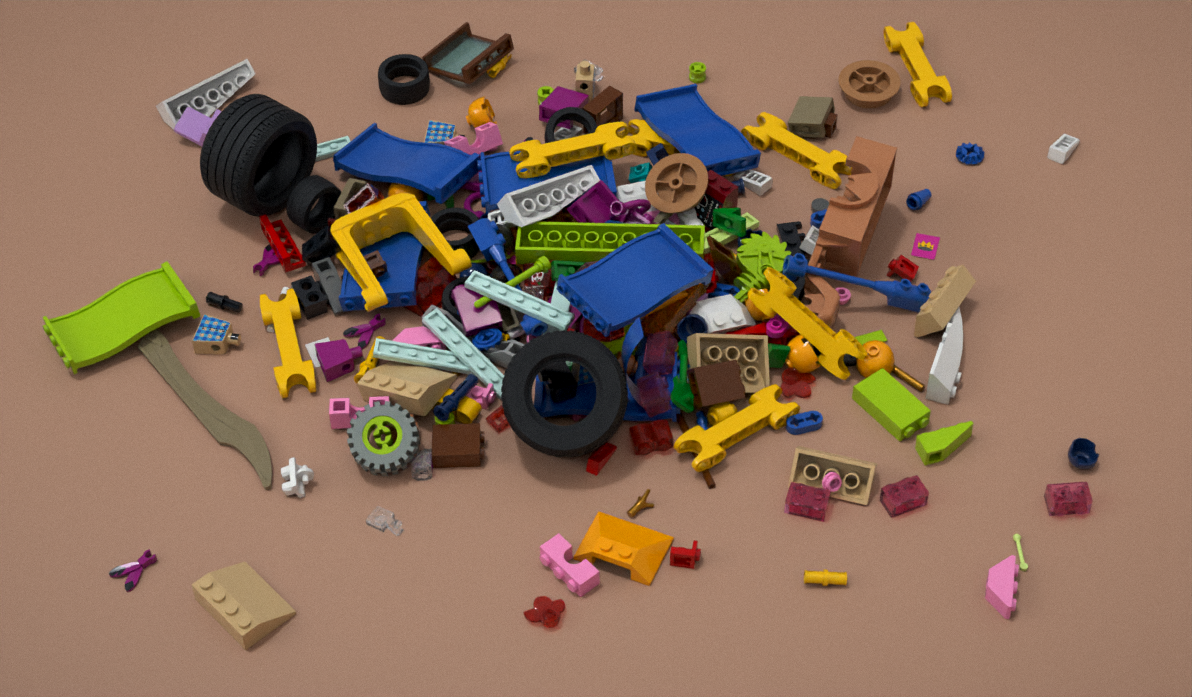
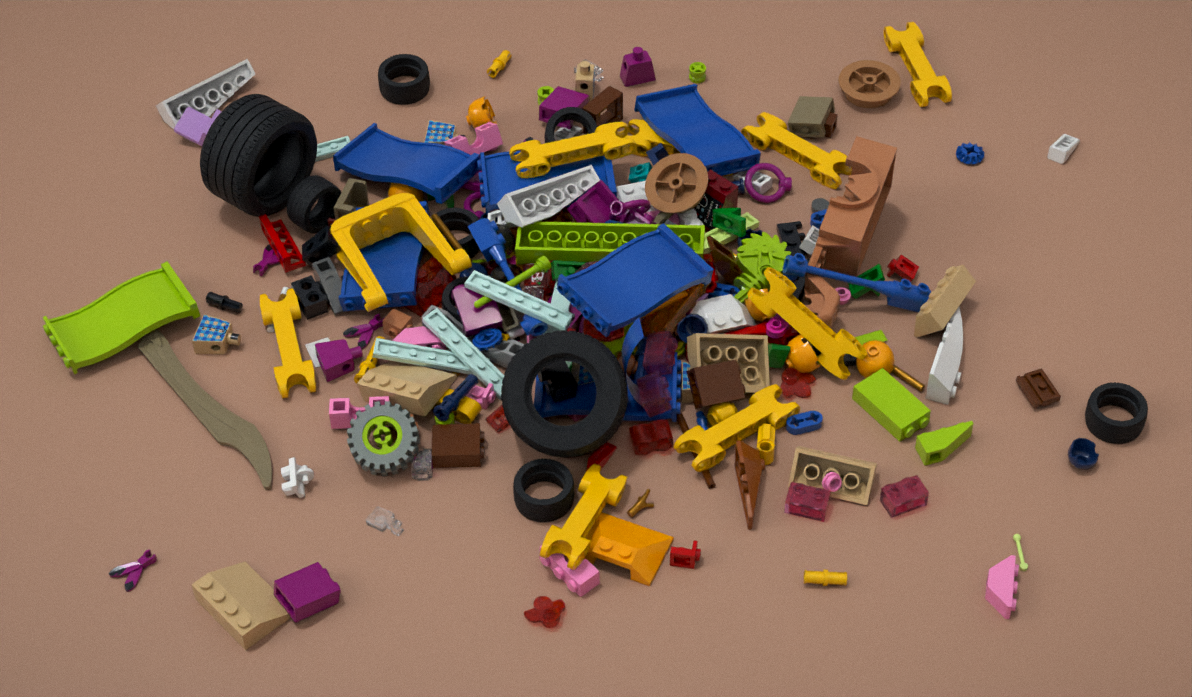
(307, 591): none -> magenta brick
(363, 198): clear red torso -> none
(376, 263): reddish brown bracket -> none
(396, 322): none -> nougat brick
(446, 232): none -> pearl gold bar
(466, 55): panel -> none
(541, 471): none -> black tyre
(571, 537): none -> yellow piece
(637, 68): none -> magenta torso
(681, 394): green piece -> none
(749, 474): none -> dark orange wedge
(766, 443): none -> yellow piece
(784, 183): none -> magenta piece
(872, 274): none -> green slope
(918, 199): blue cone -> none
(925, 246): dark pink sticker -> none
(1038, 388): none -> reddish brown plate
(1068, 498): clear pink brick -> none
(1113, 430): none -> black tyre

